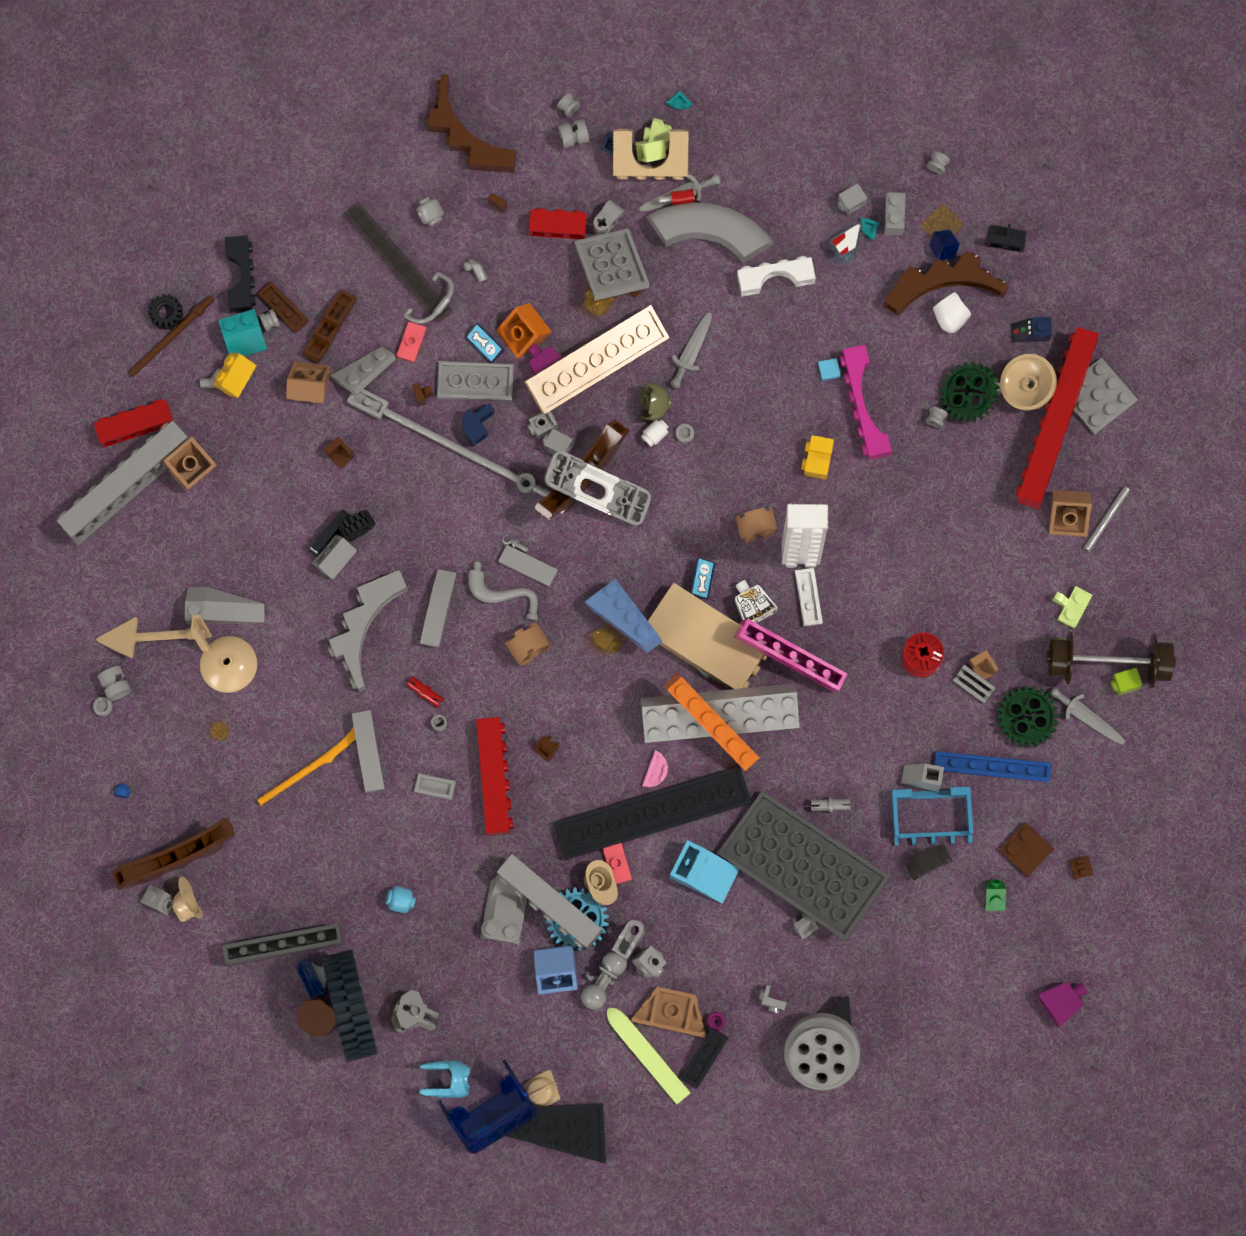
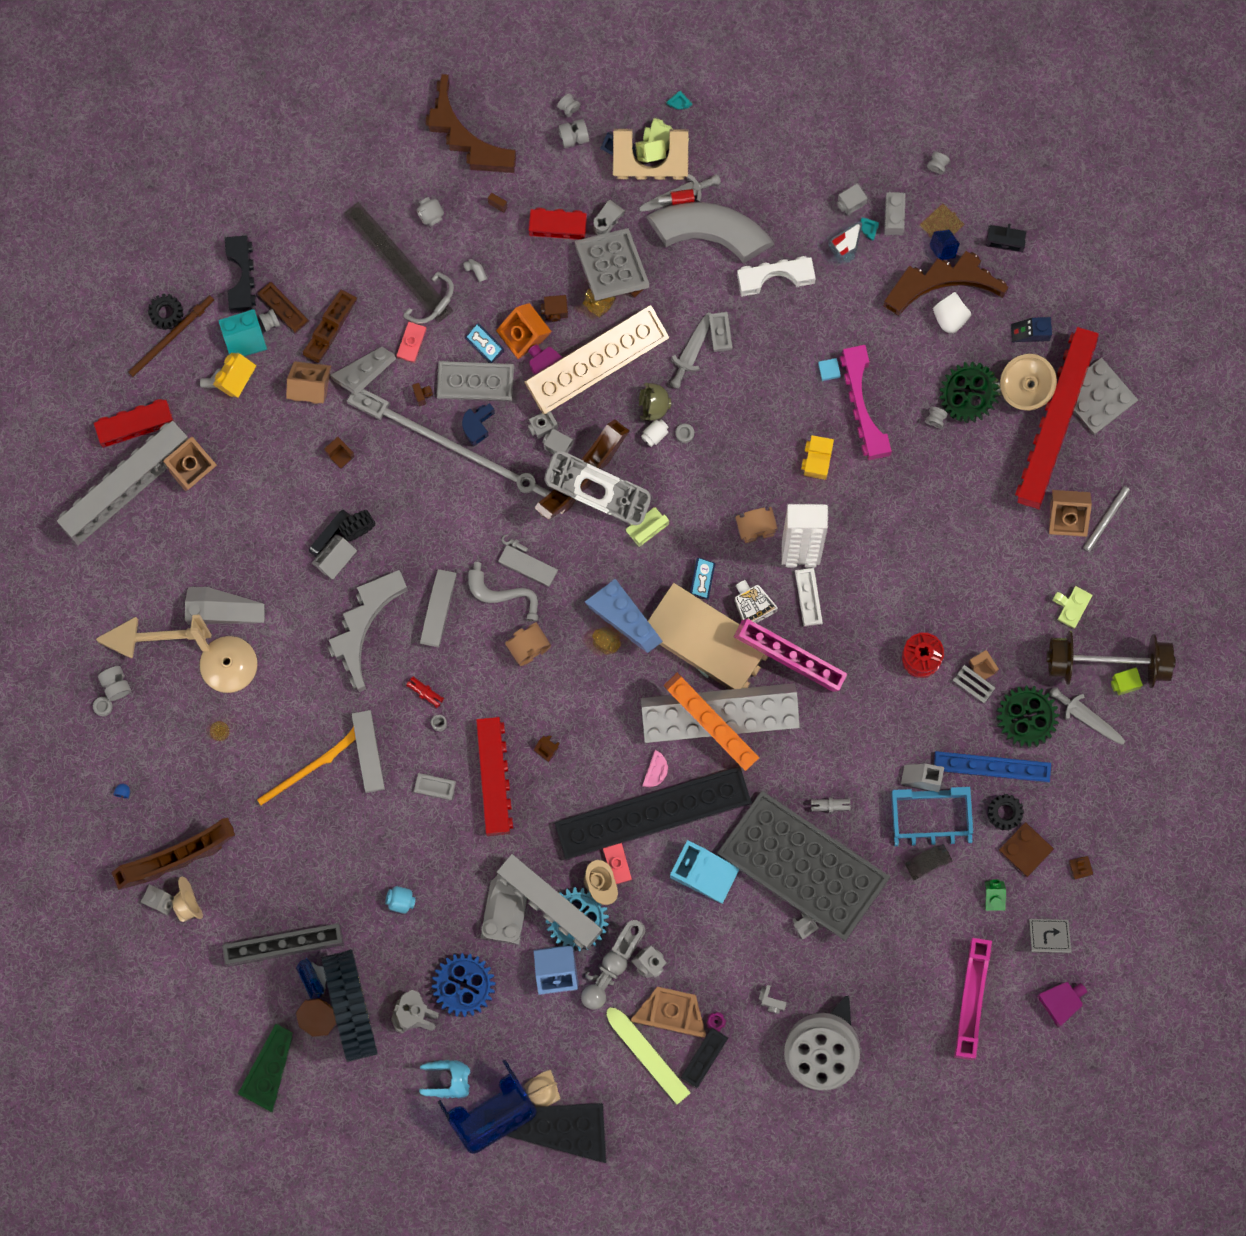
(267, 1071): none -> dark green wing
(455, 1000): none -> blue gear
(554, 308): none -> reddish brown brick
(651, 525): none -> yellowish green panel
(720, 332): none -> light grey plate
(972, 999): none -> dark pink arch
(1010, 801): none -> black tyre
(1050, 935): none -> light grey piece

